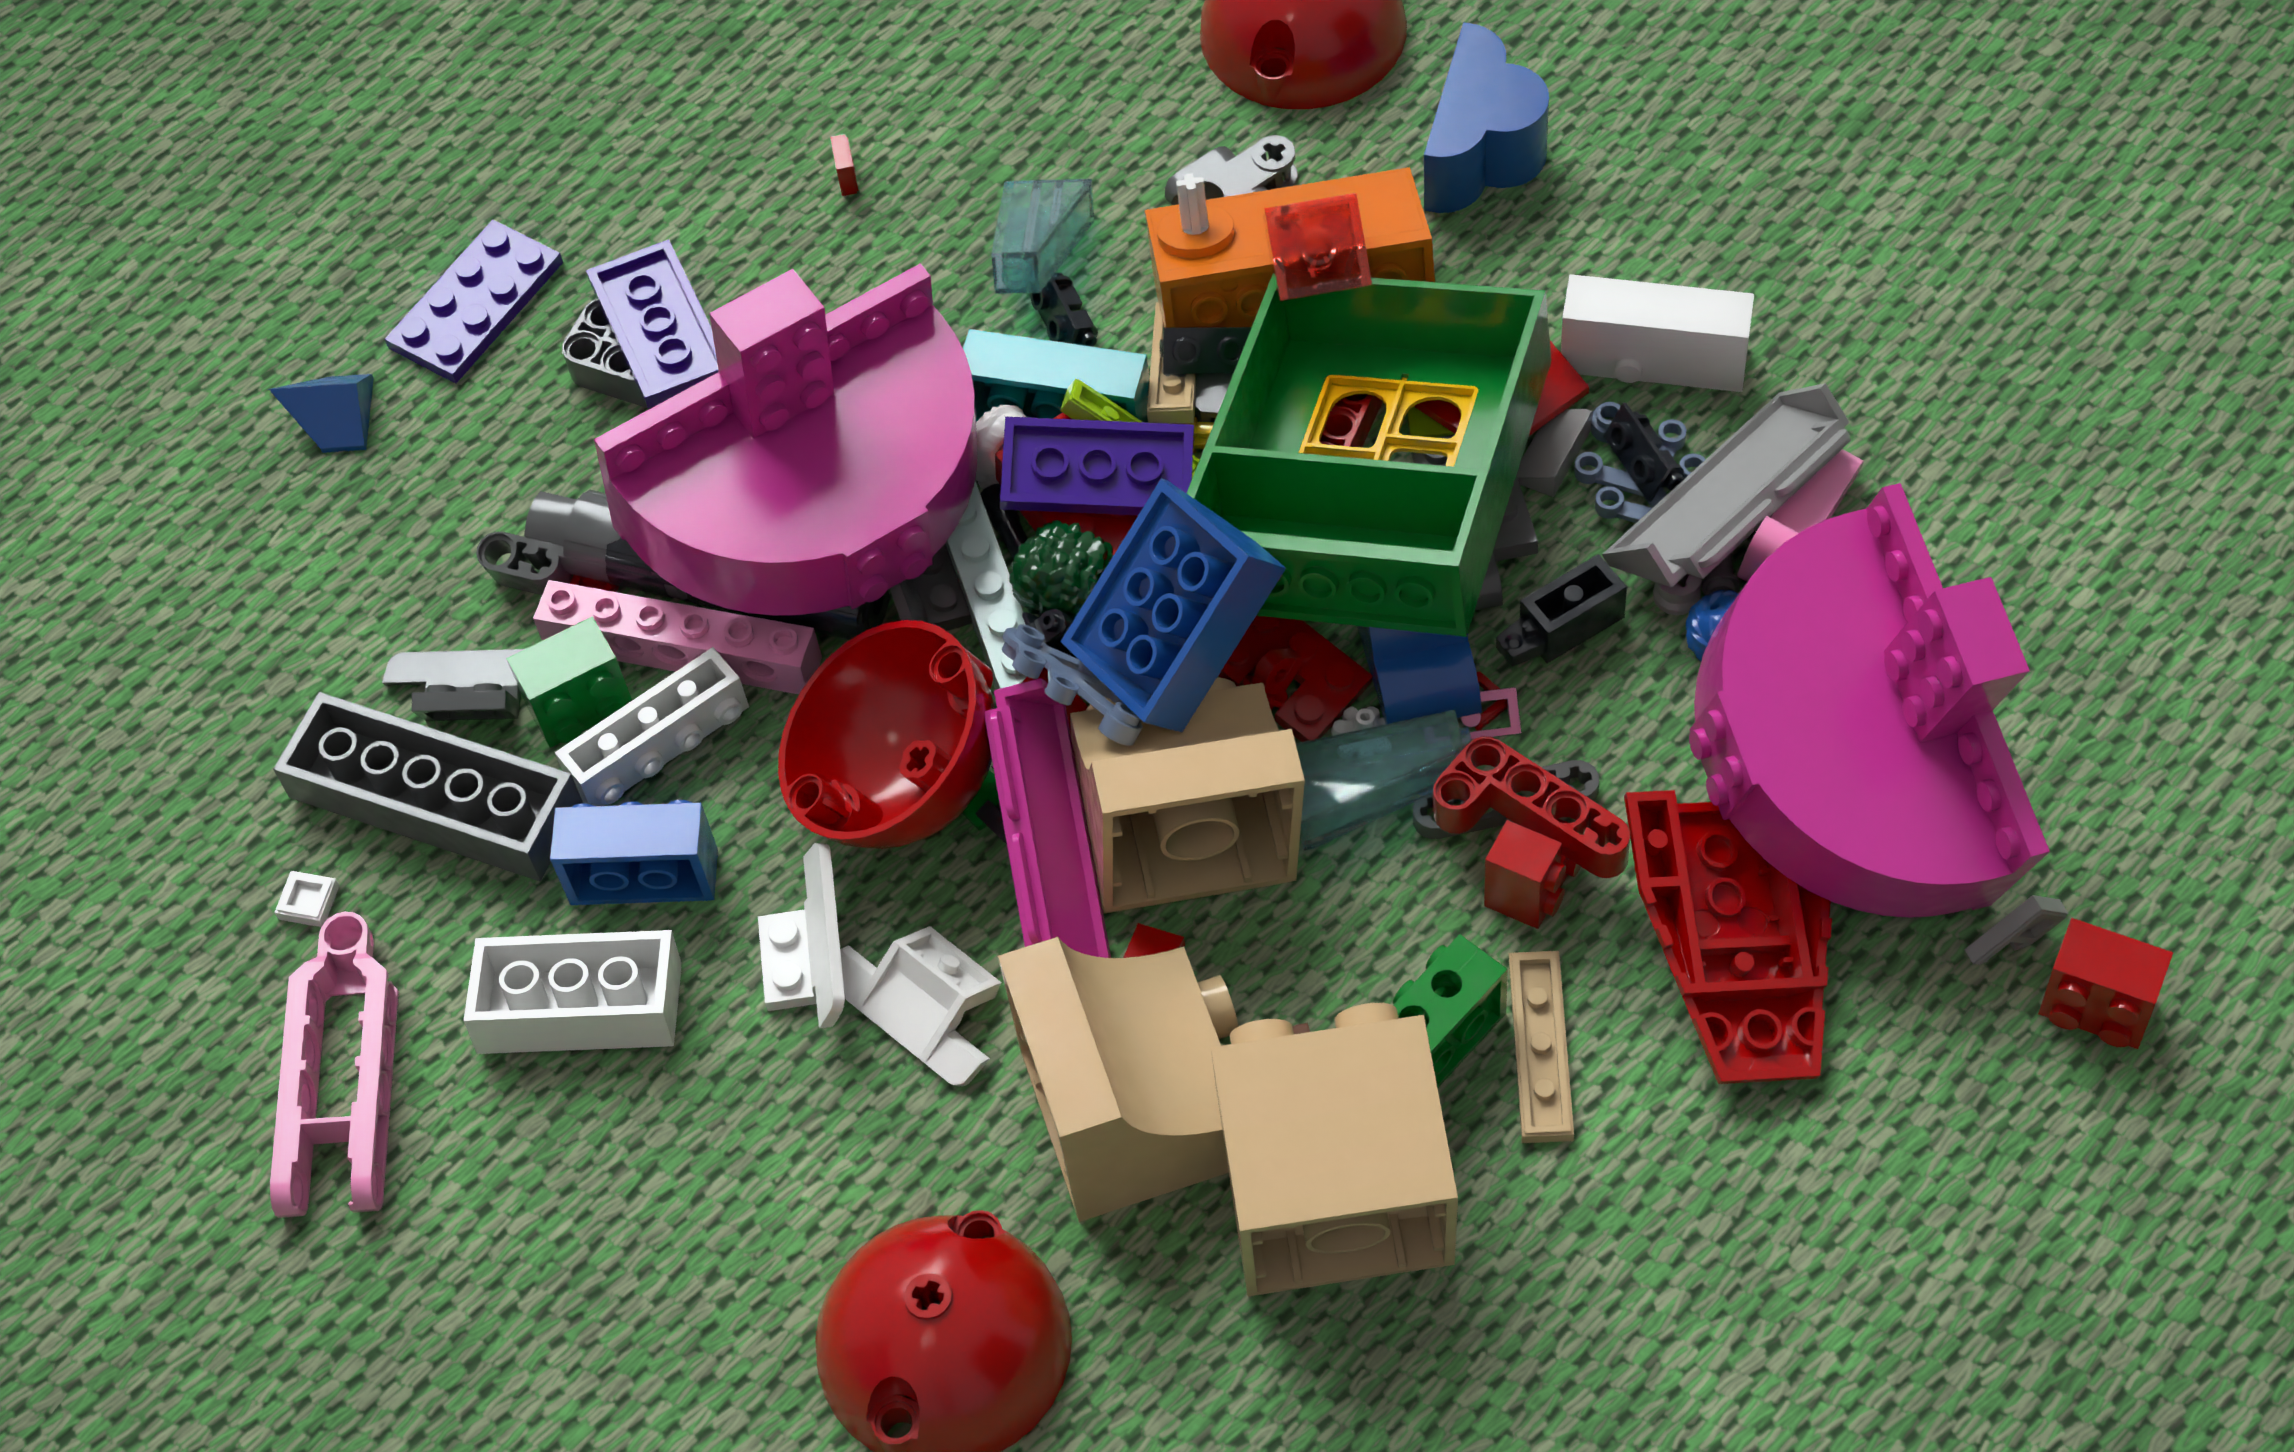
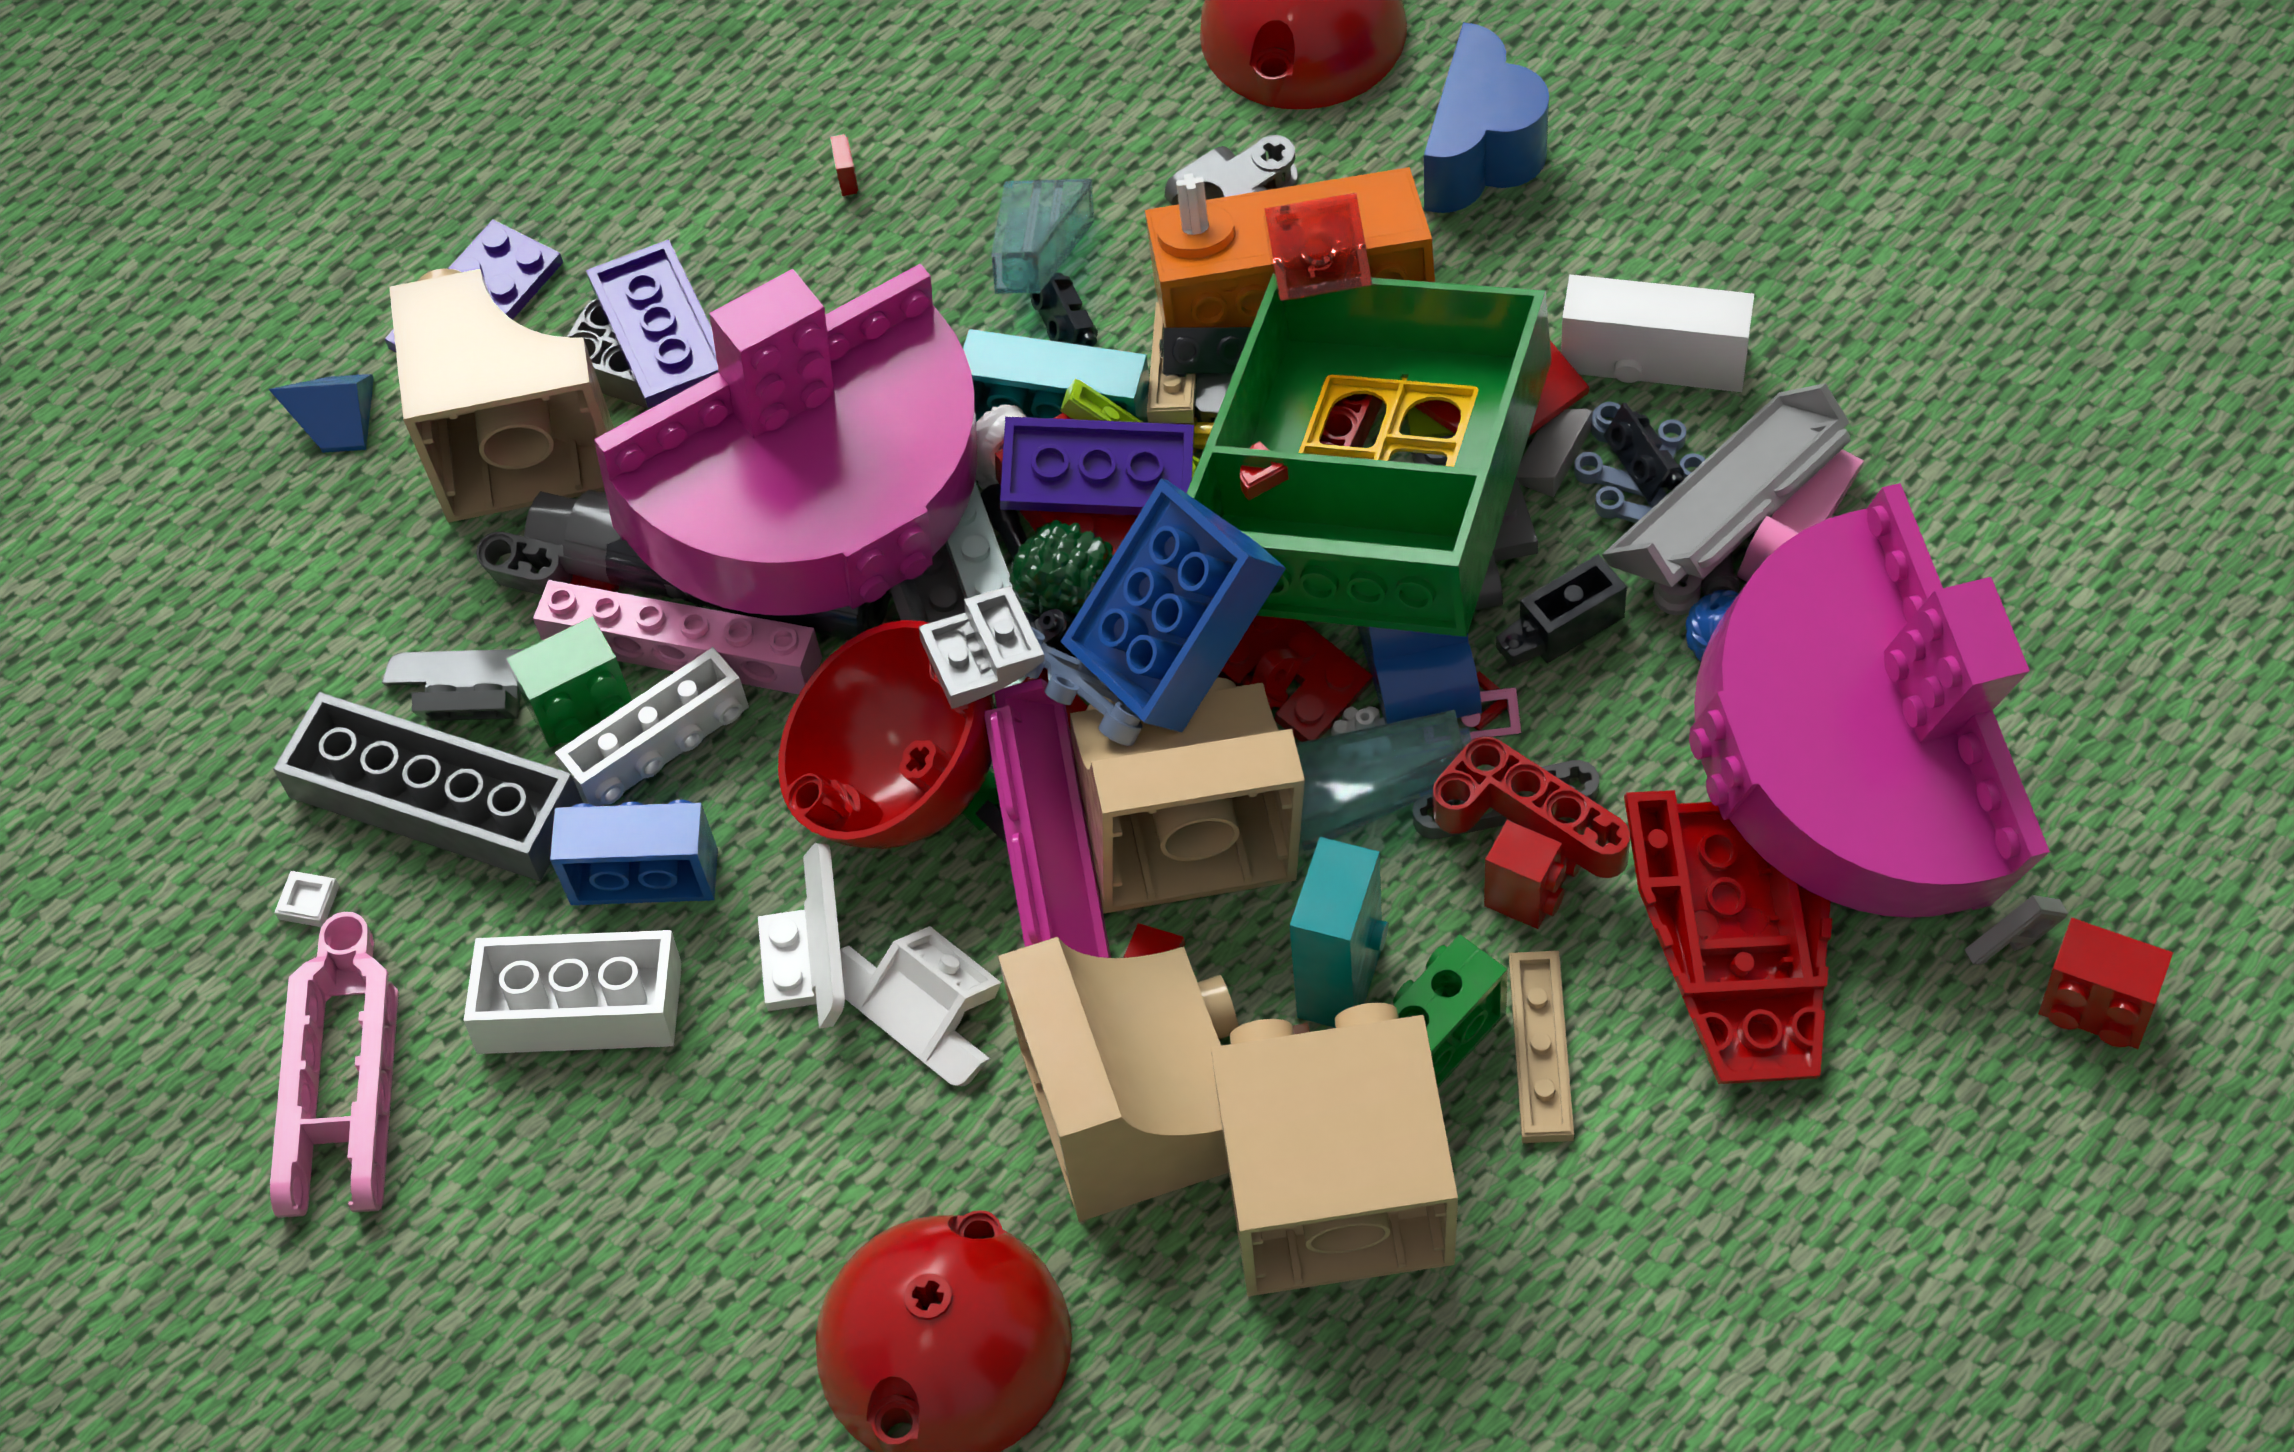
(491, 400): none -> tan brick
(981, 647): none -> slope
(1259, 480): none -> red tile
(1337, 931): none -> teal brick

